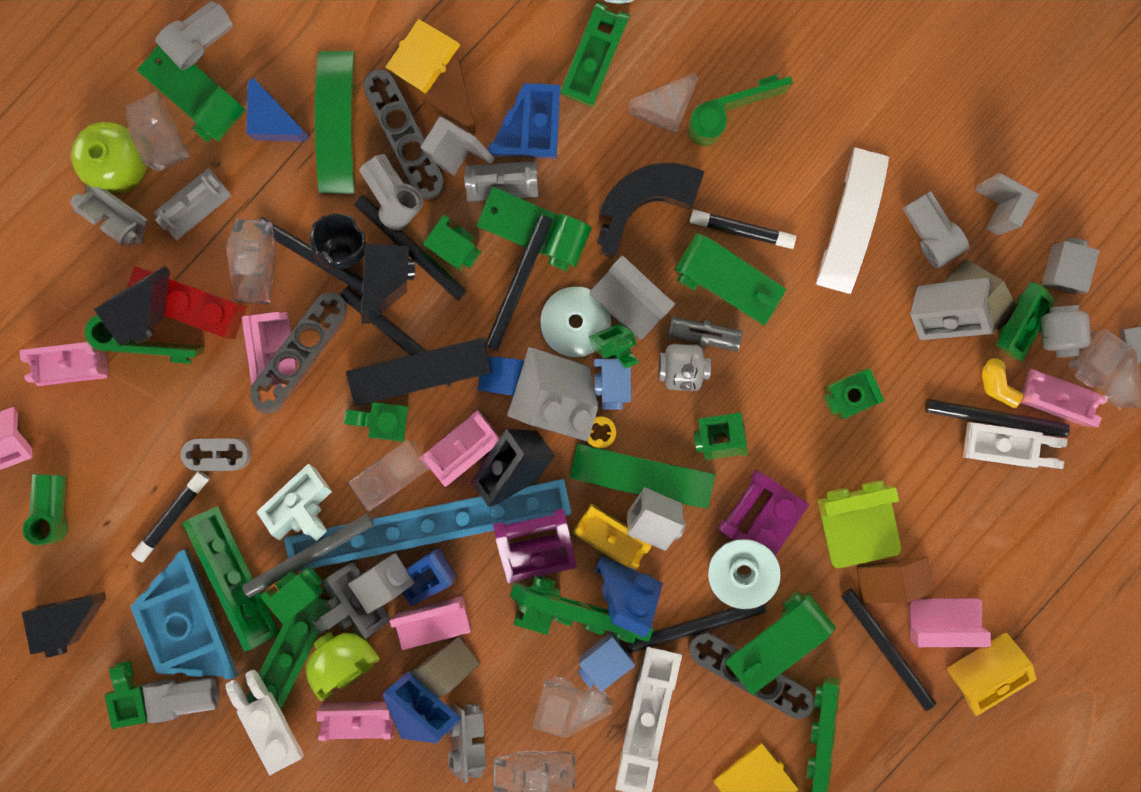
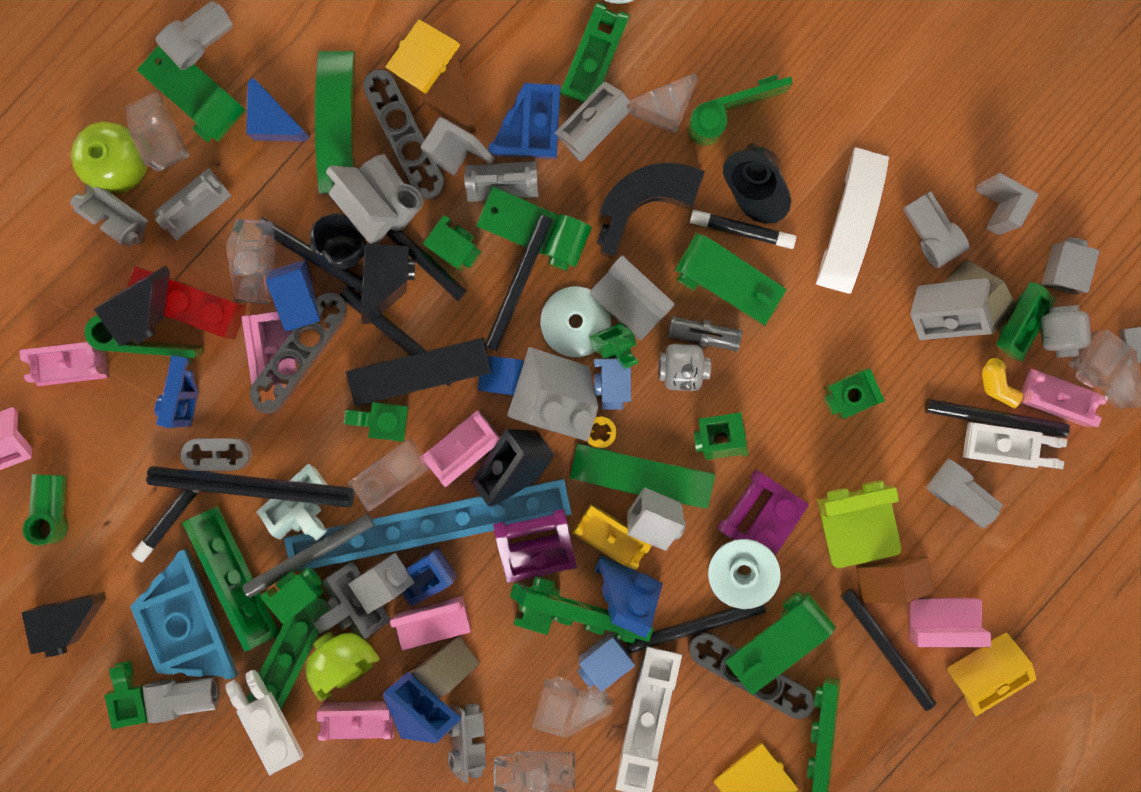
(179, 397): none -> blue wing
(250, 486): none -> black axle
(293, 295): none -> blue slope
(361, 203): none -> light grey panel
(593, 120): none -> light grey panel
(758, 184): none -> black piece
(957, 489): none -> light grey piece

